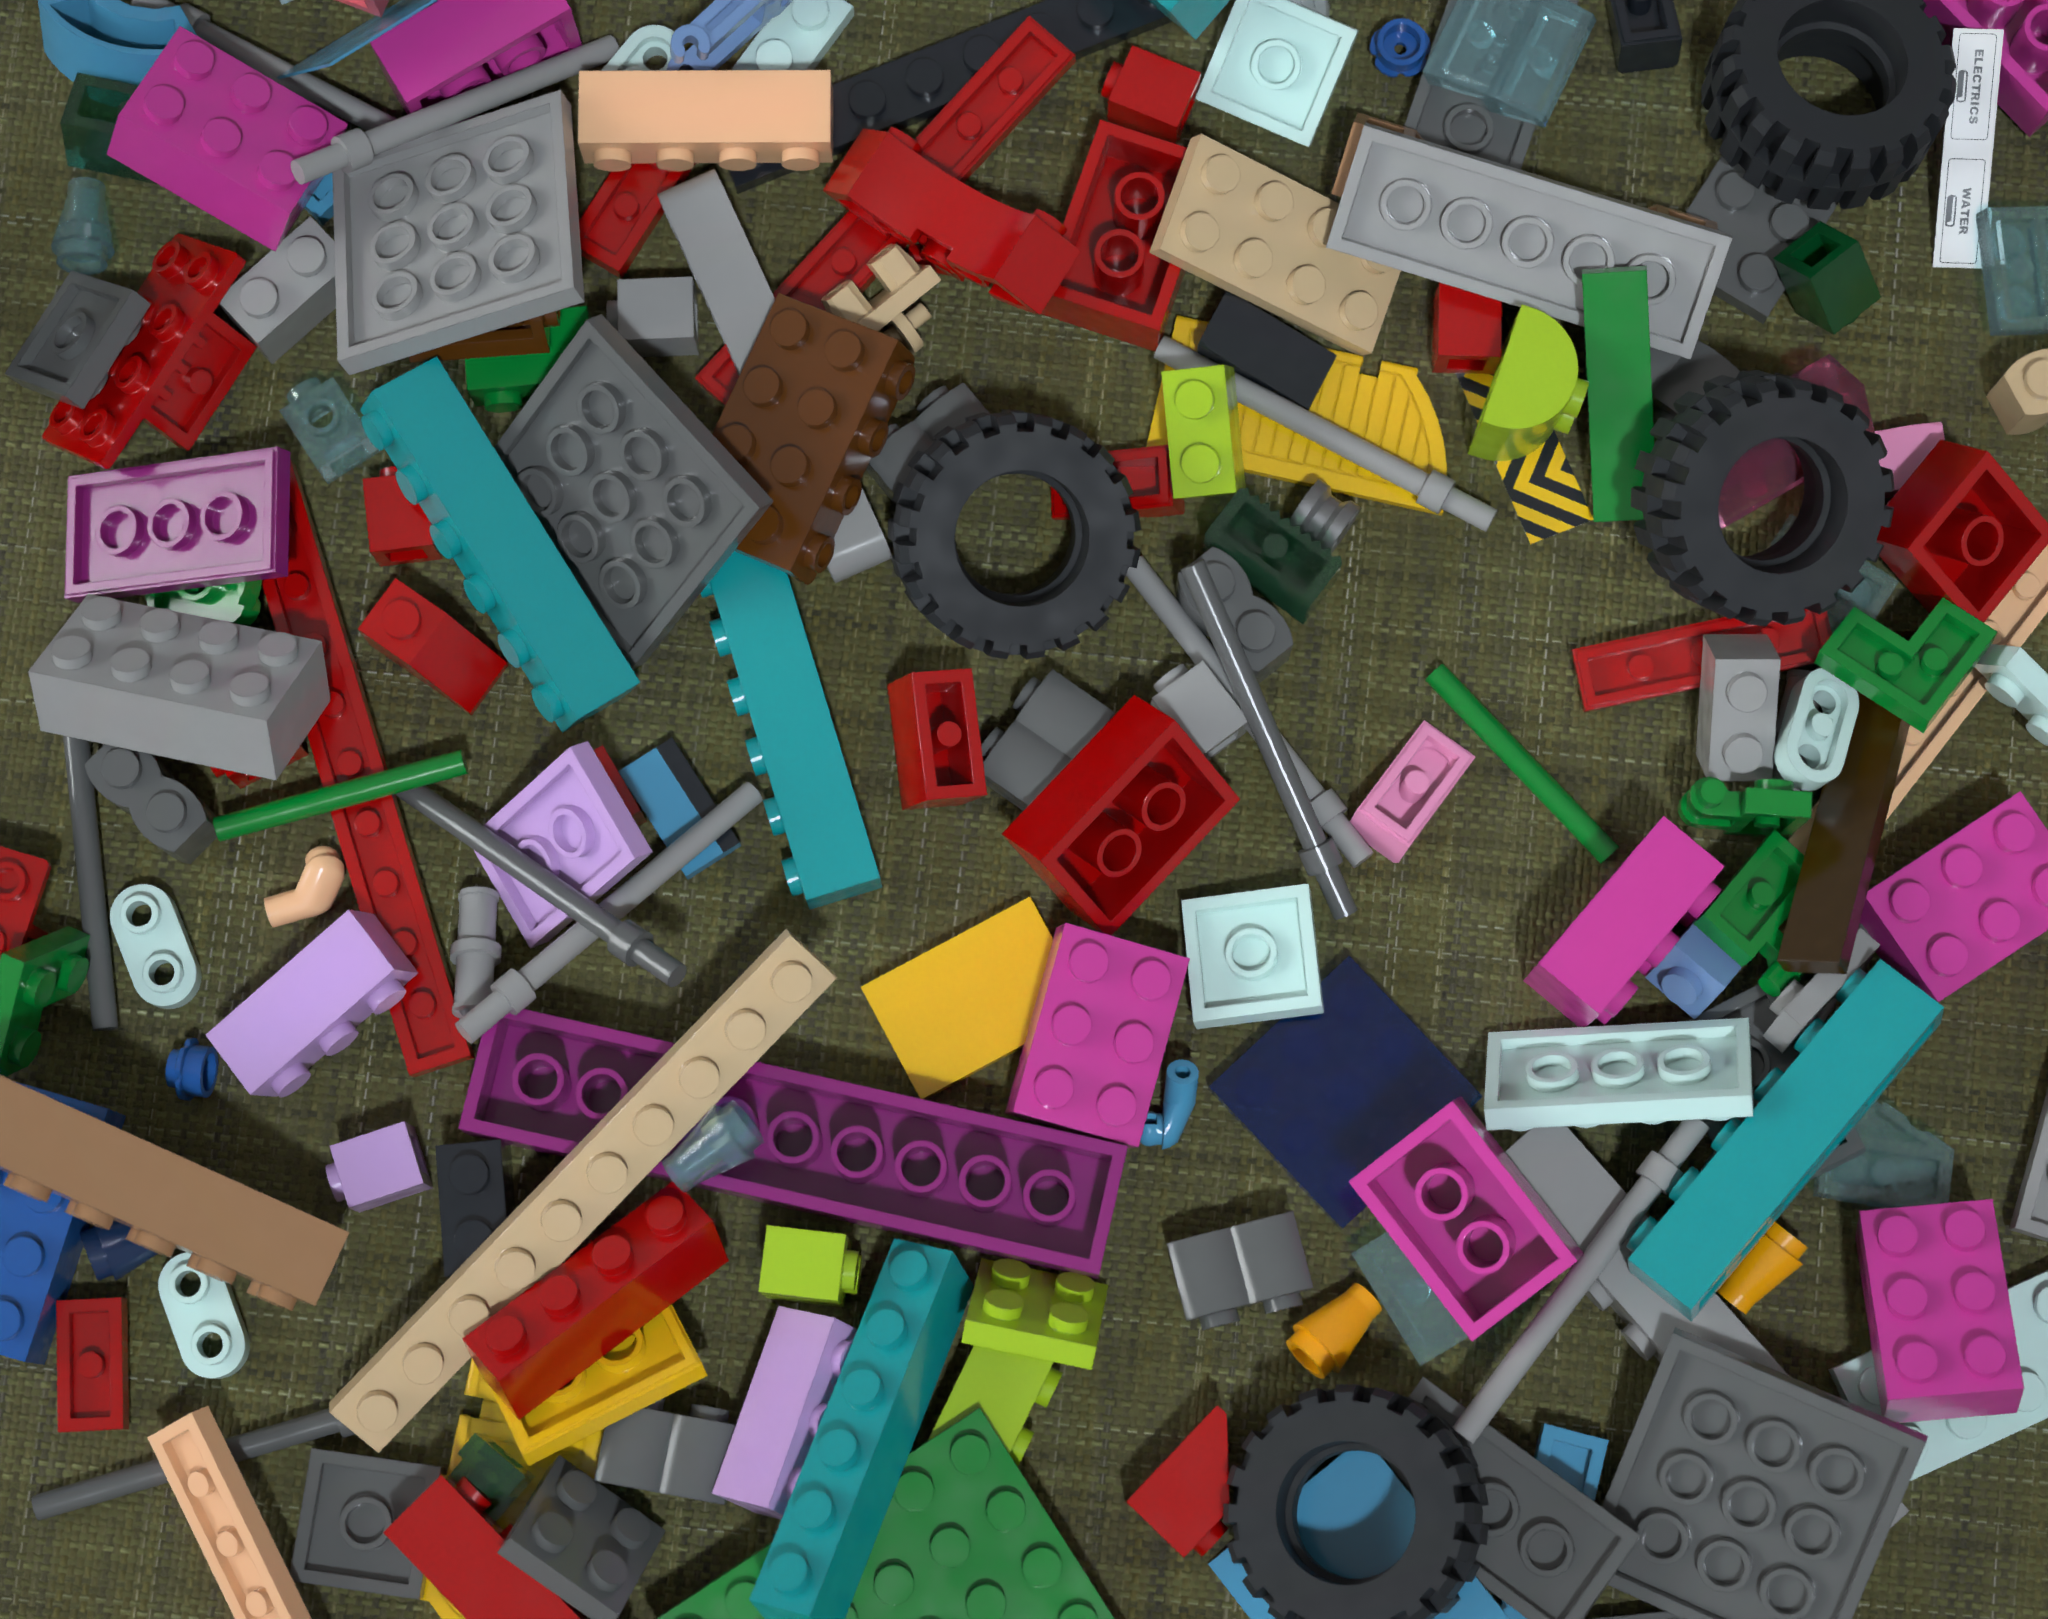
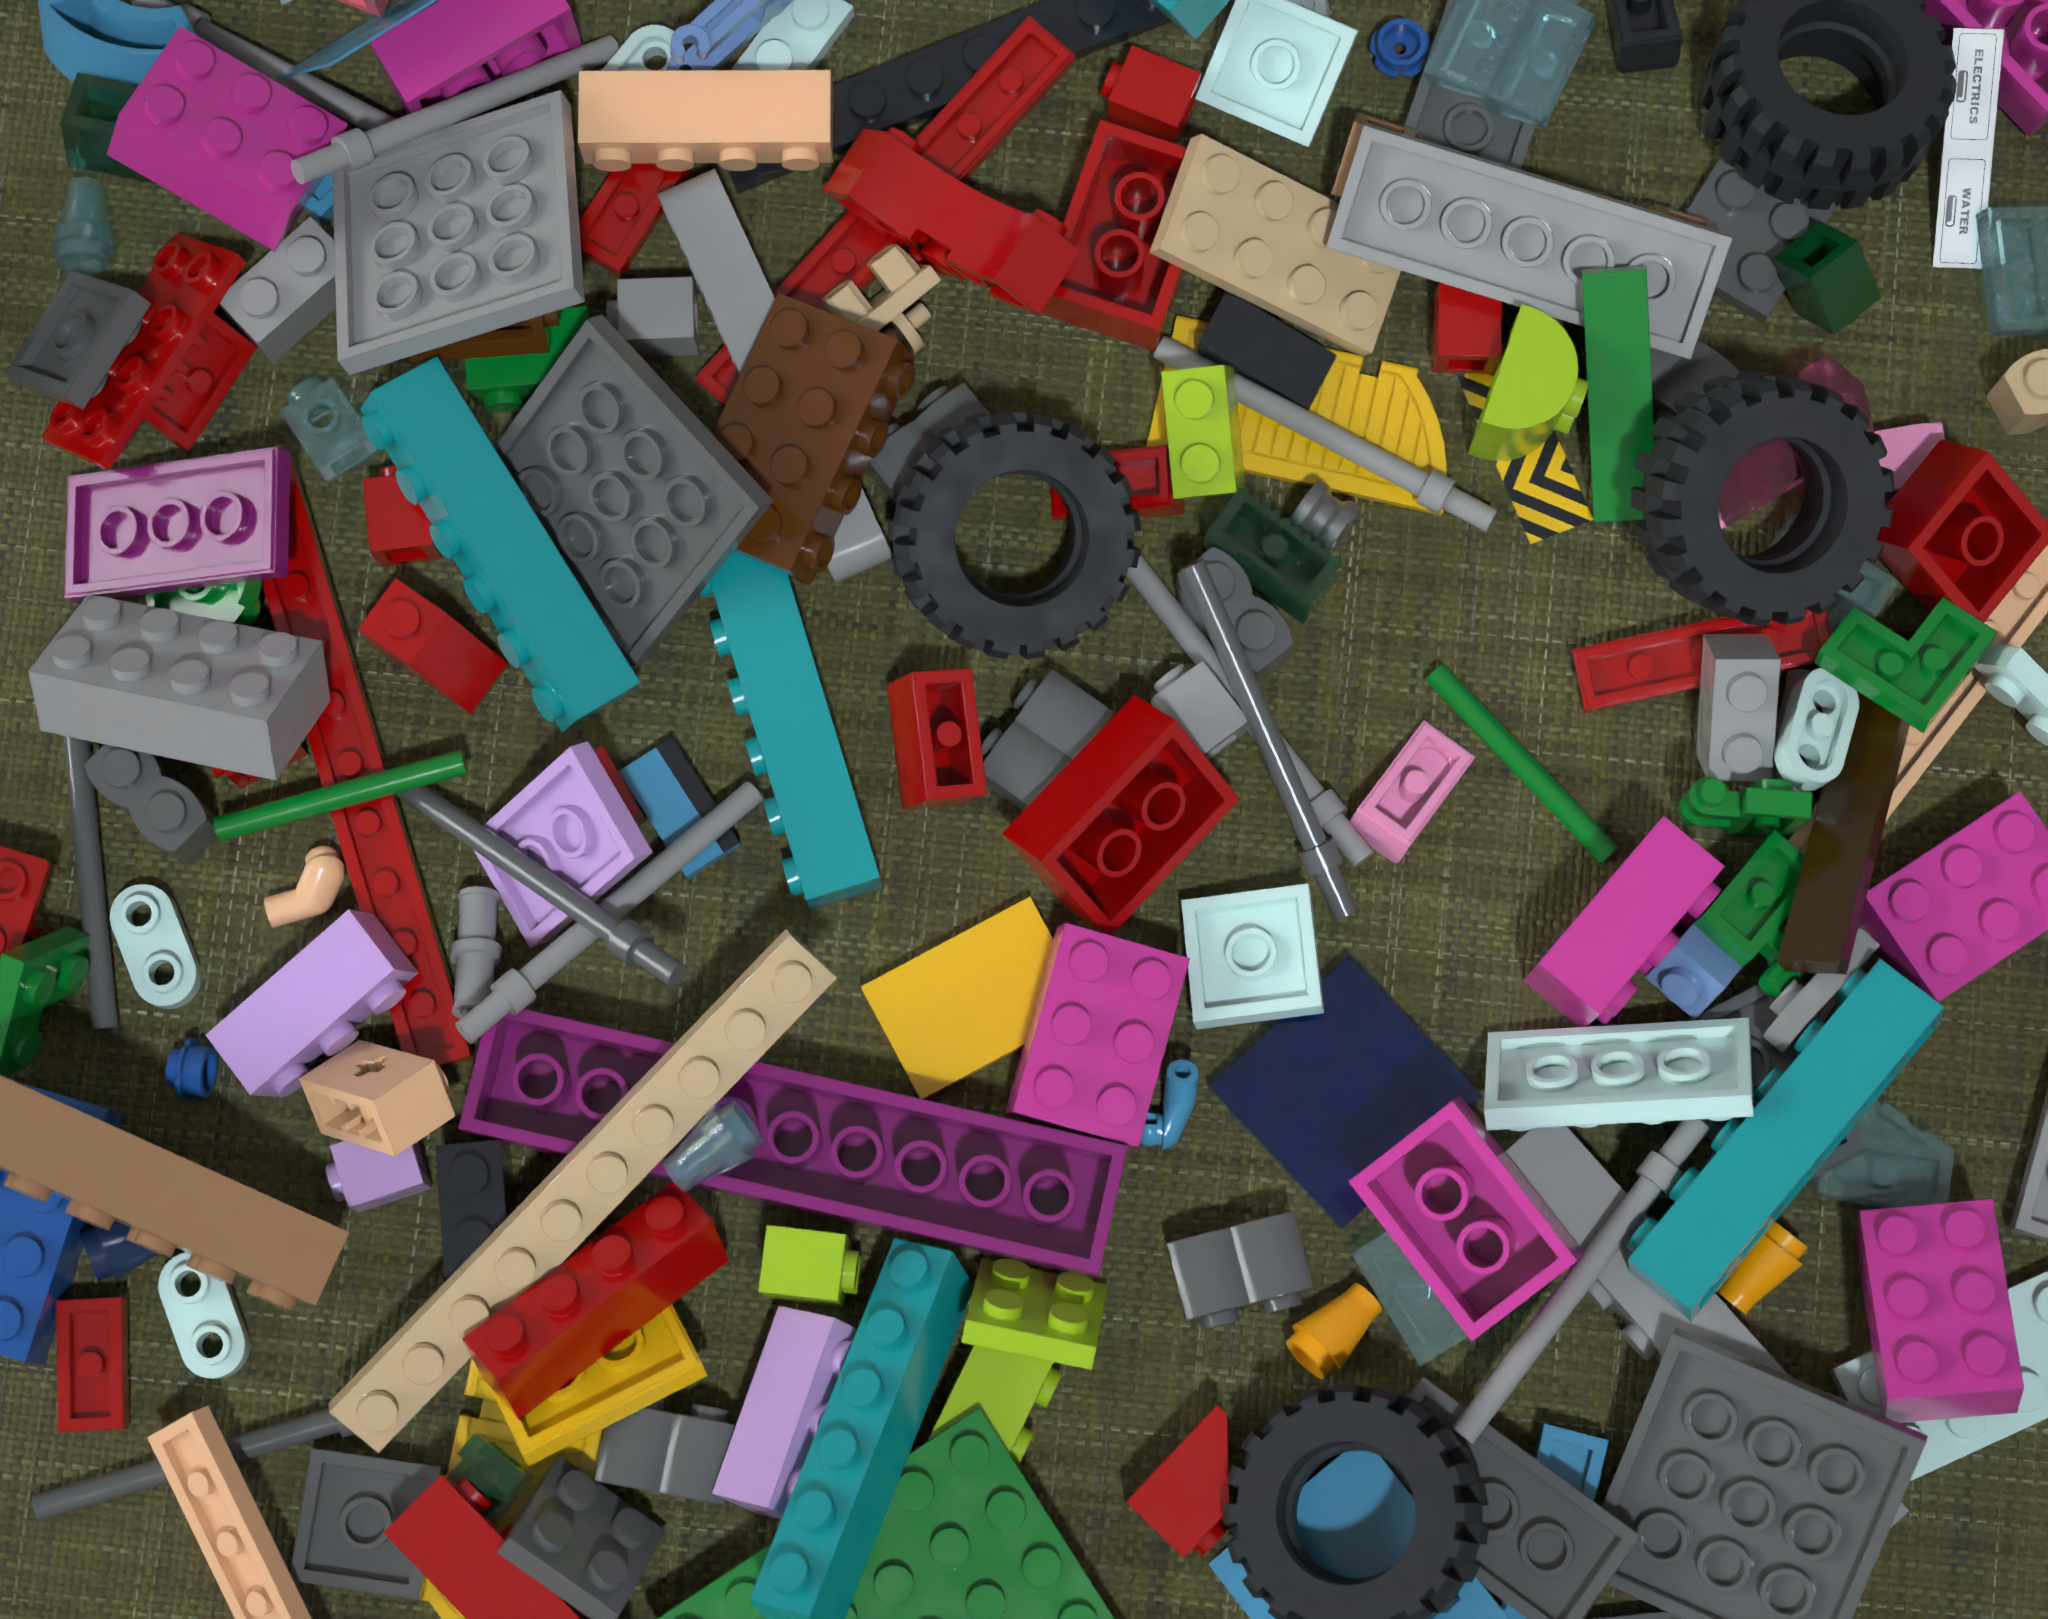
(378, 1097): none -> light nougat brick

